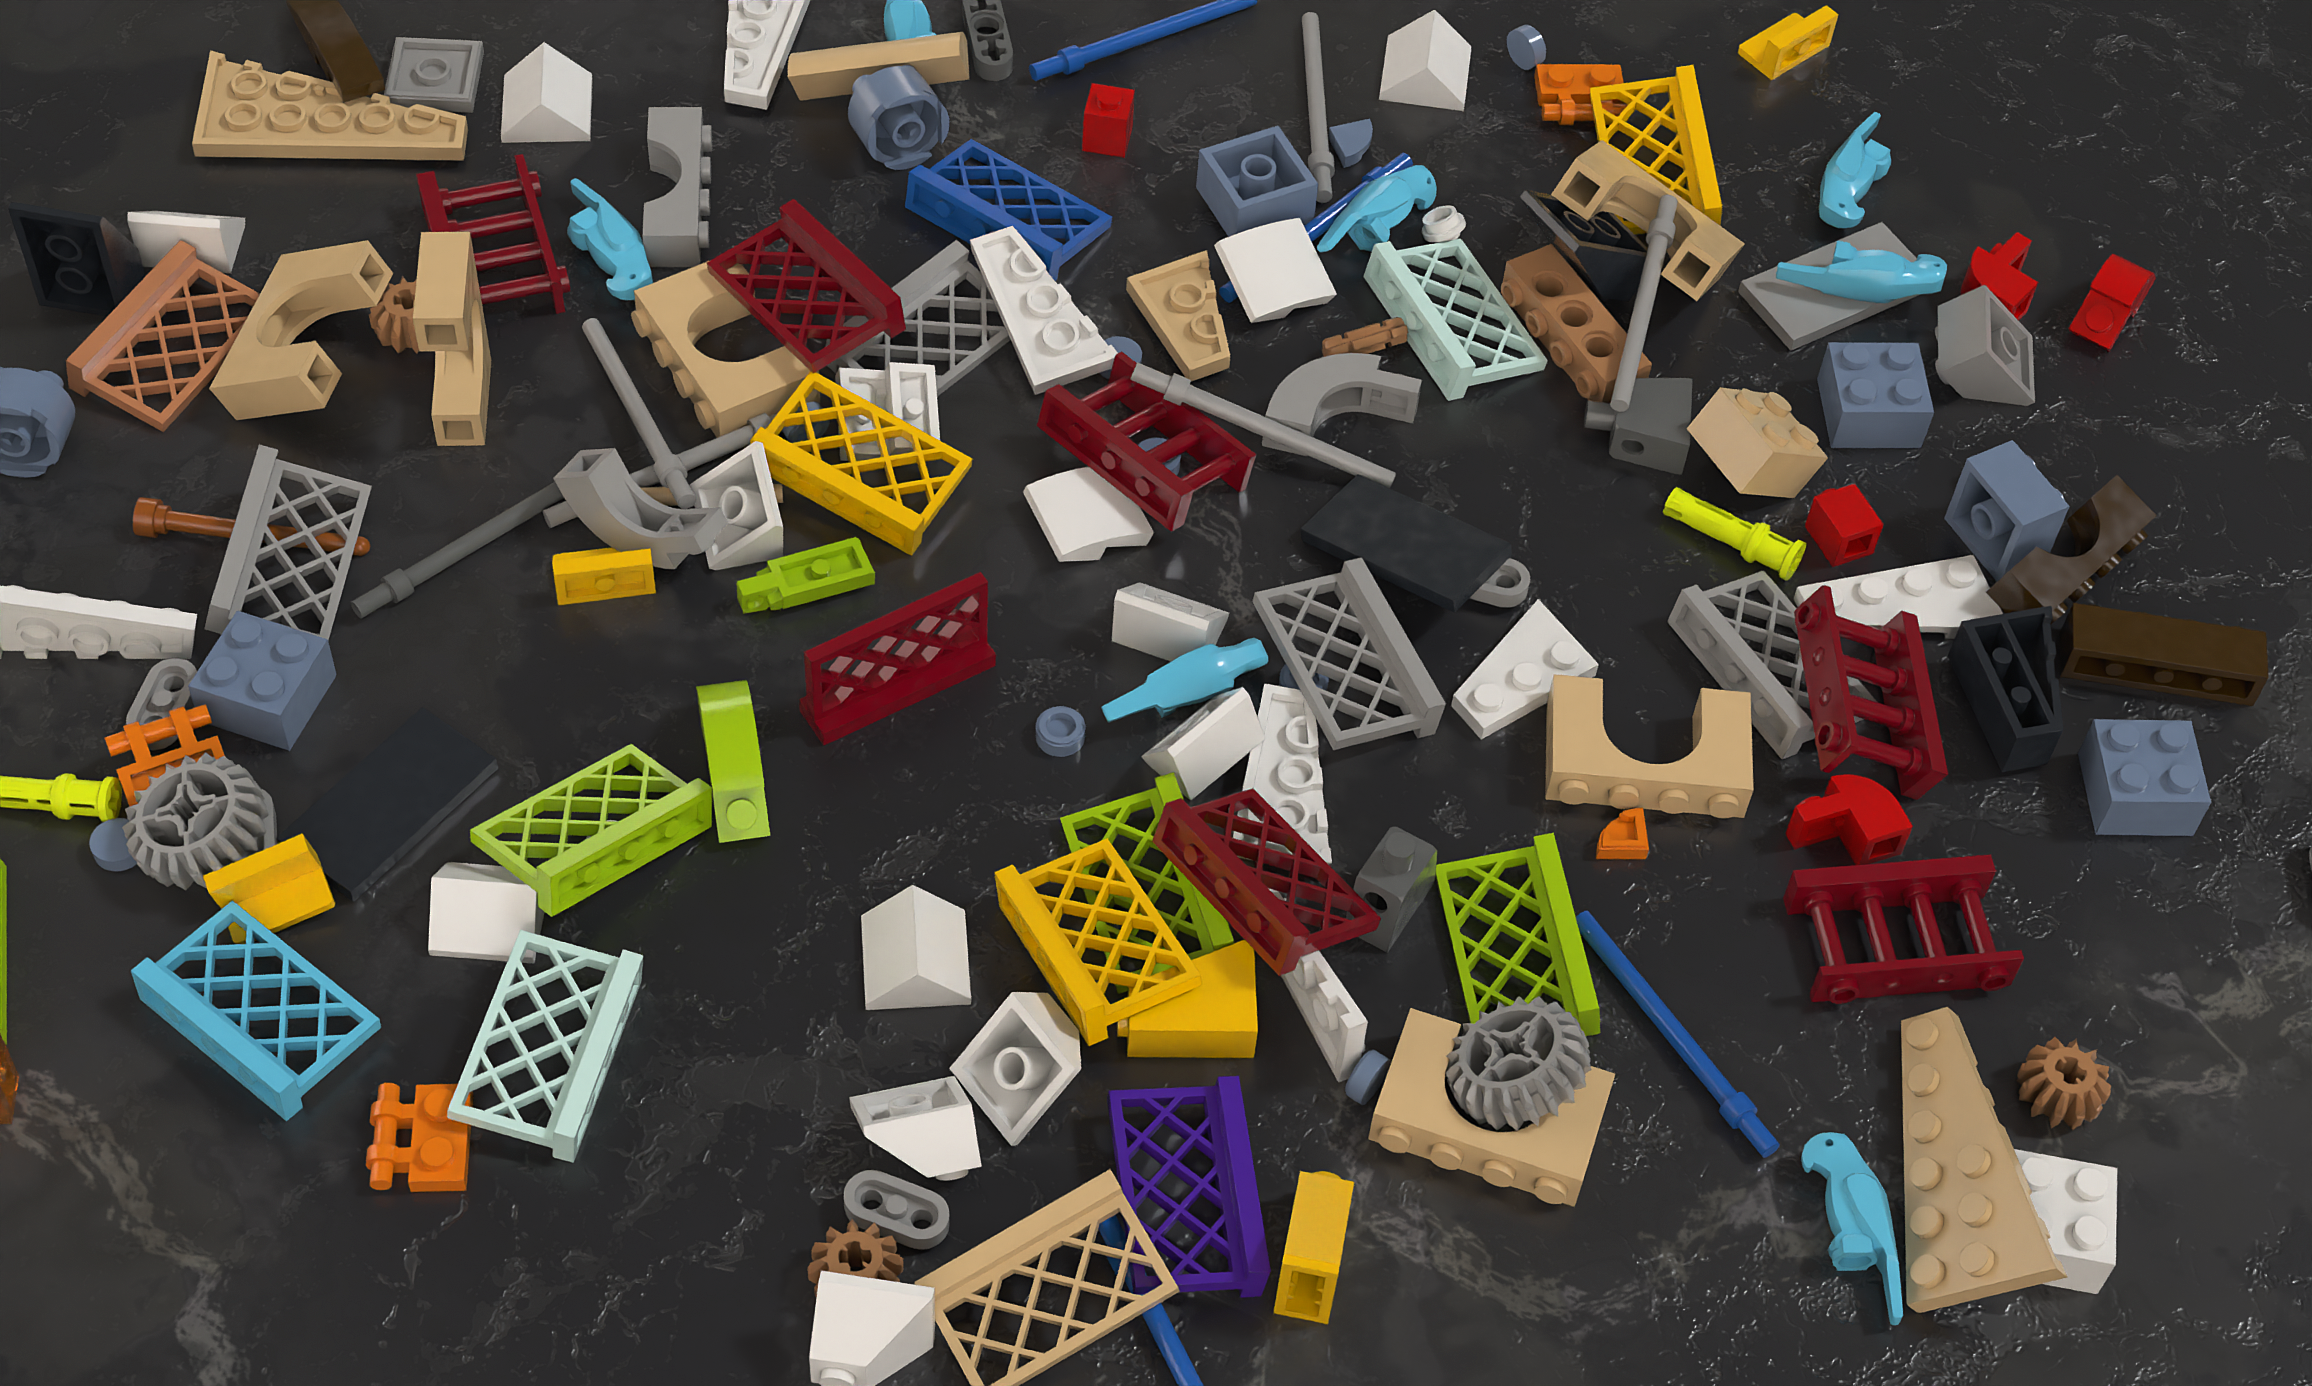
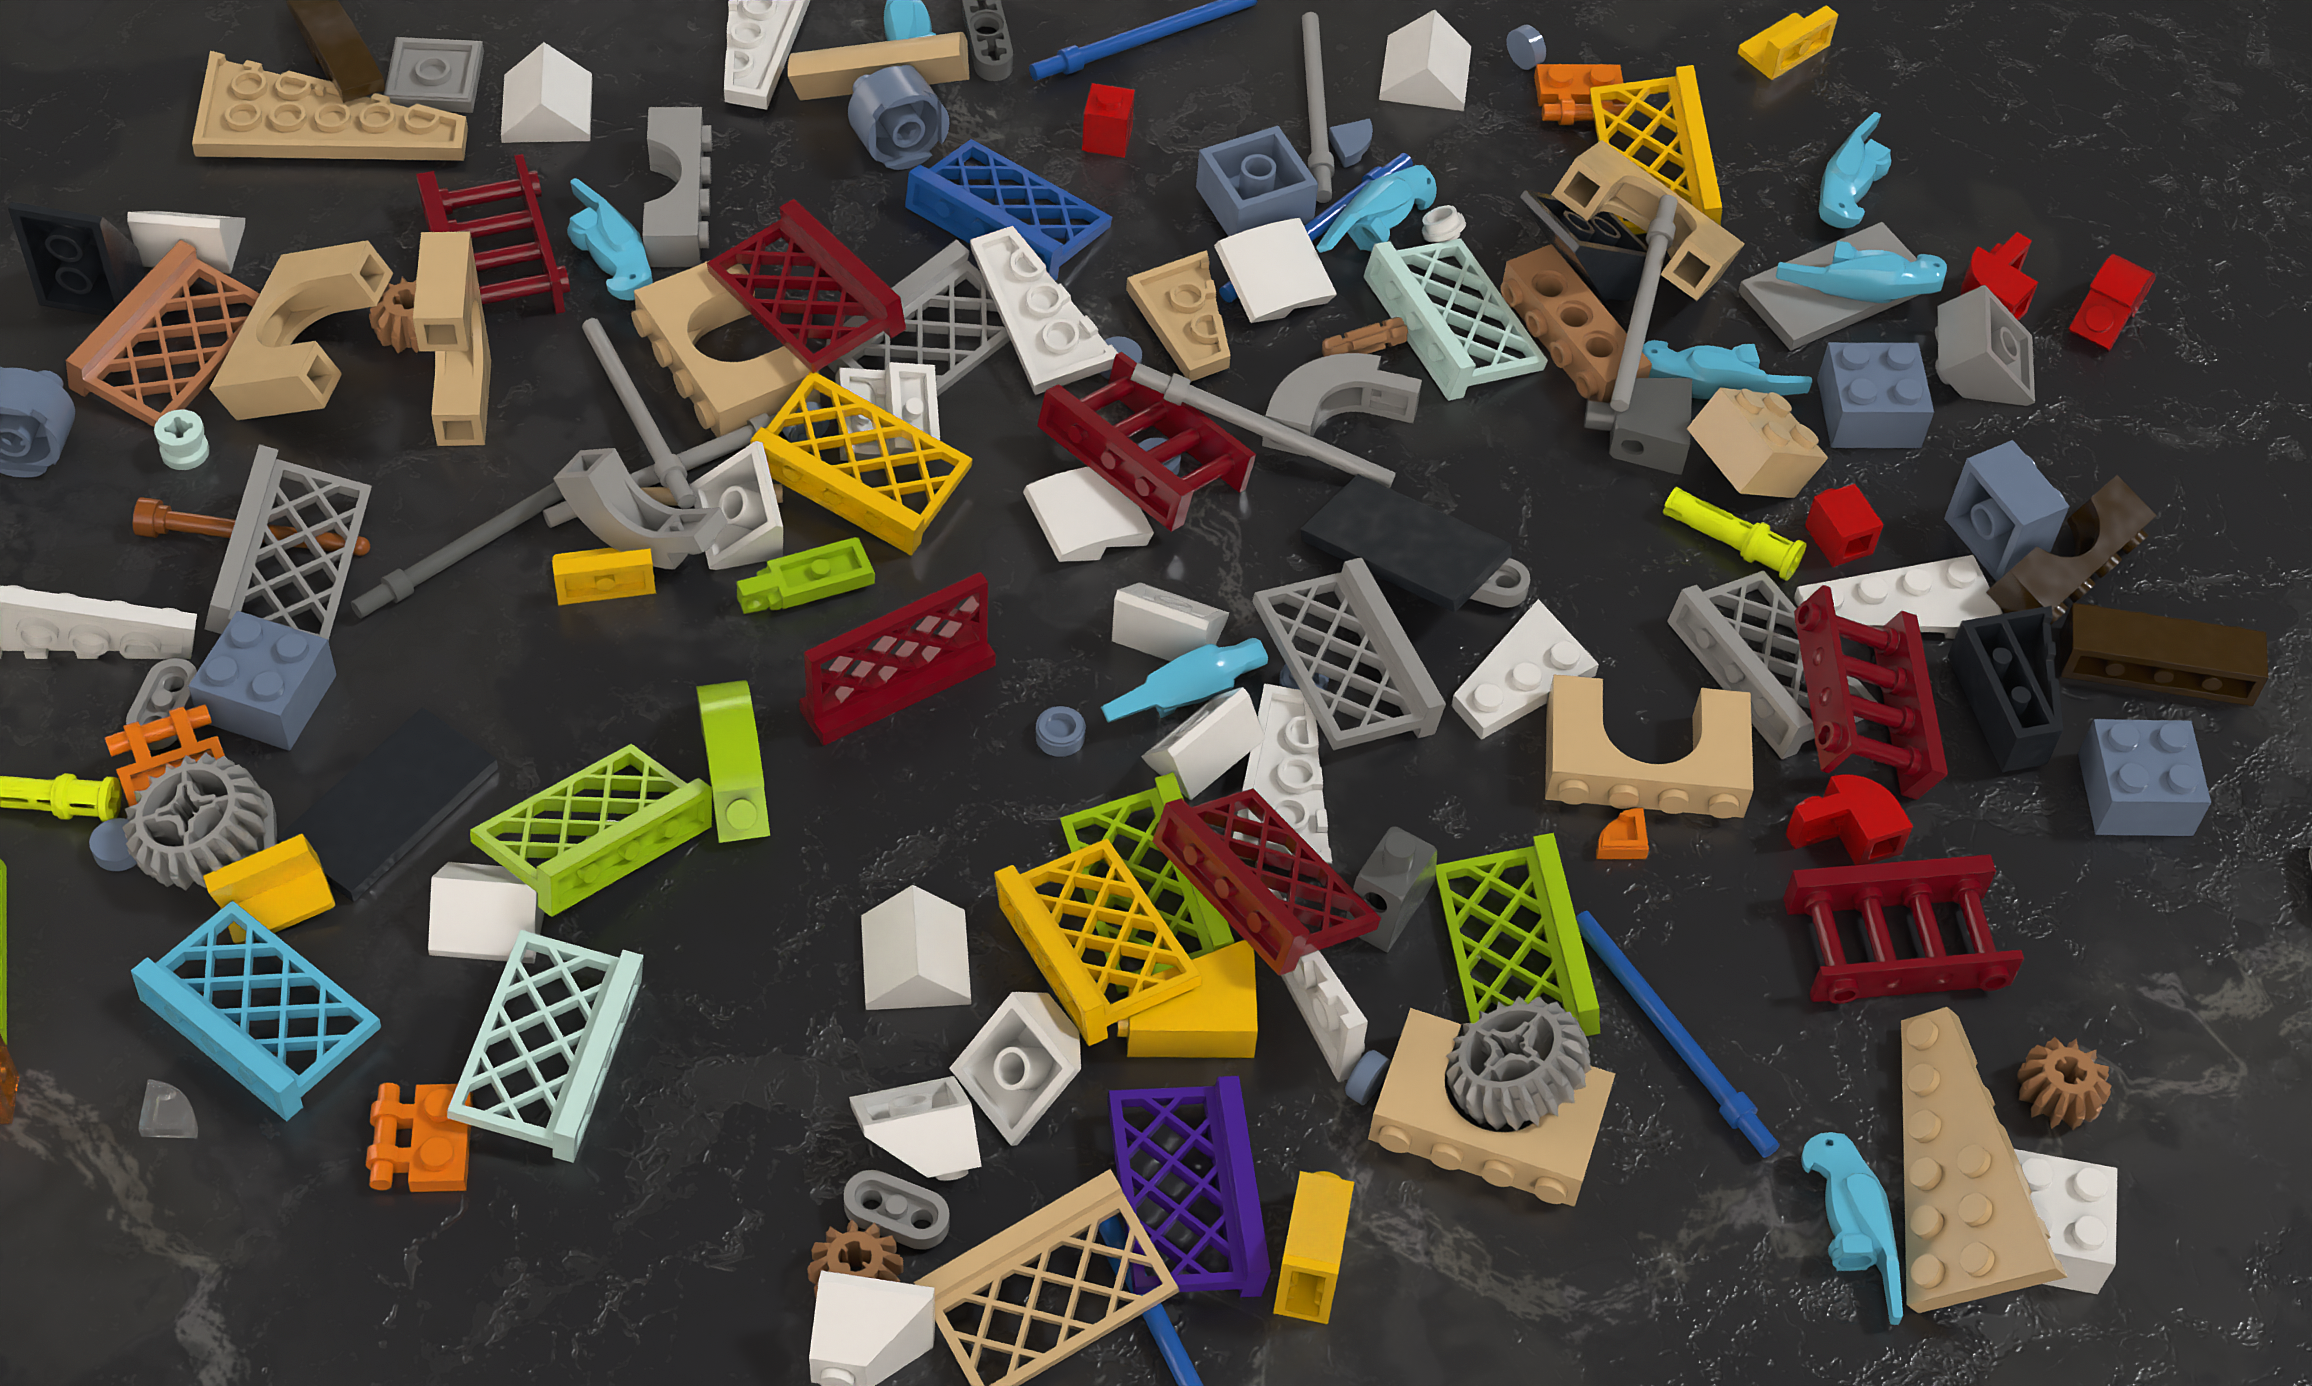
(166, 1113): none -> clear tile
(181, 439): none -> light aqua wheel
(1720, 367): none -> medium azure animal

